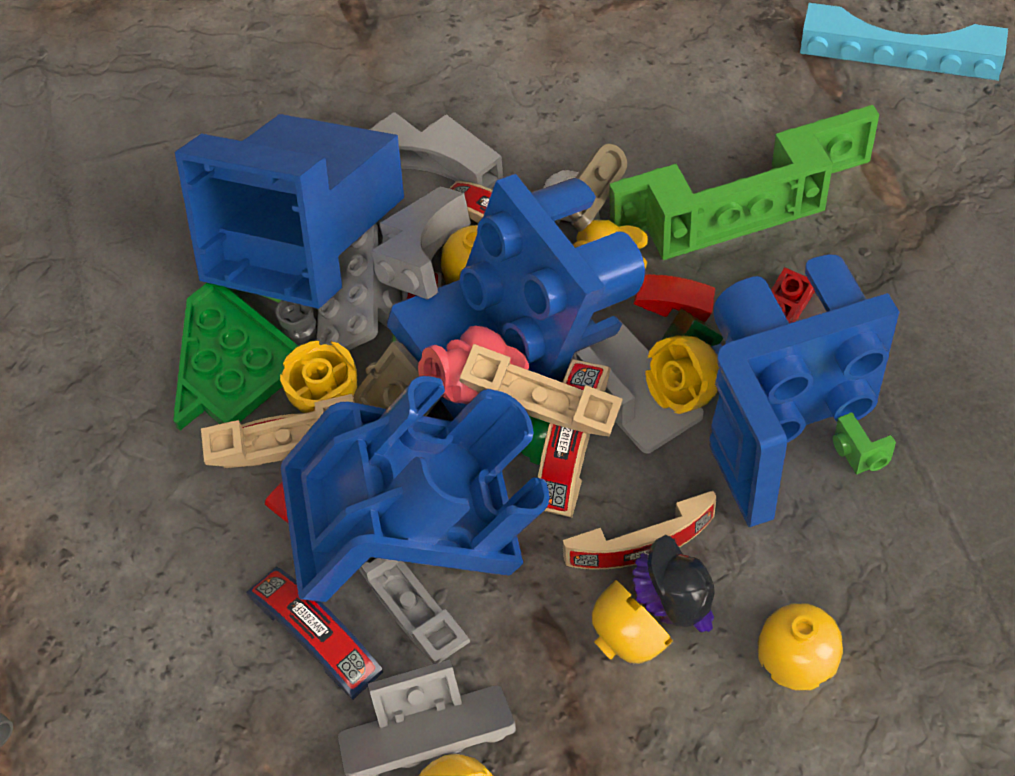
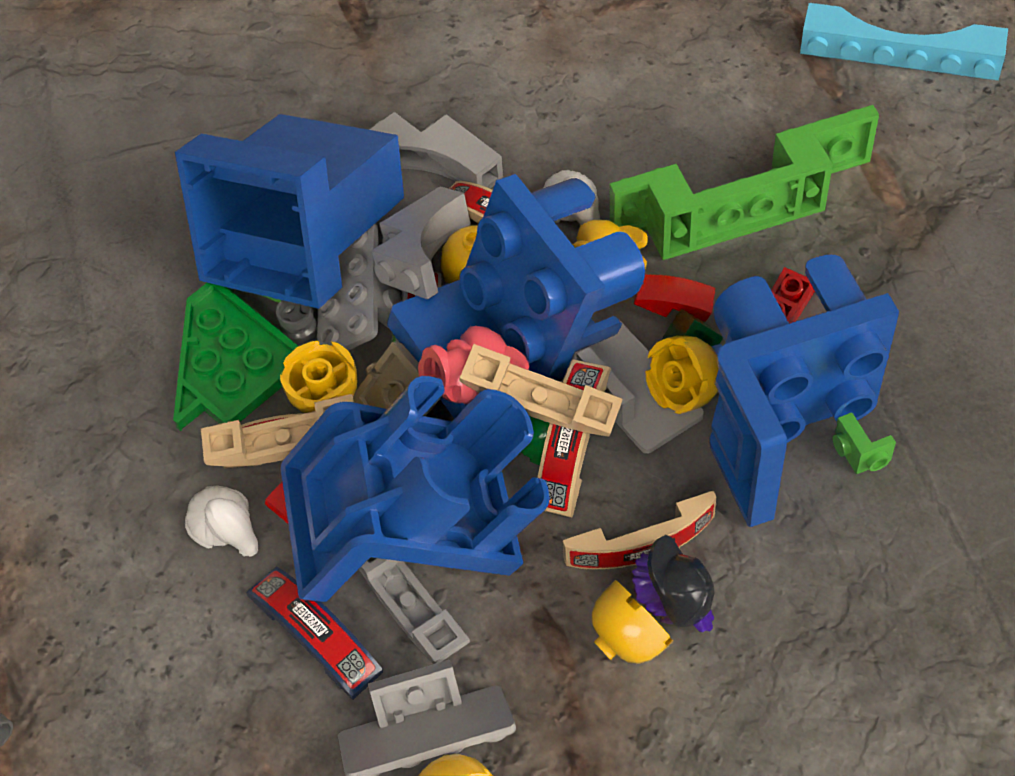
(221, 518): none -> white hair
(601, 169): dark tan plate -> none
(800, 646): yellow cylinder -> none

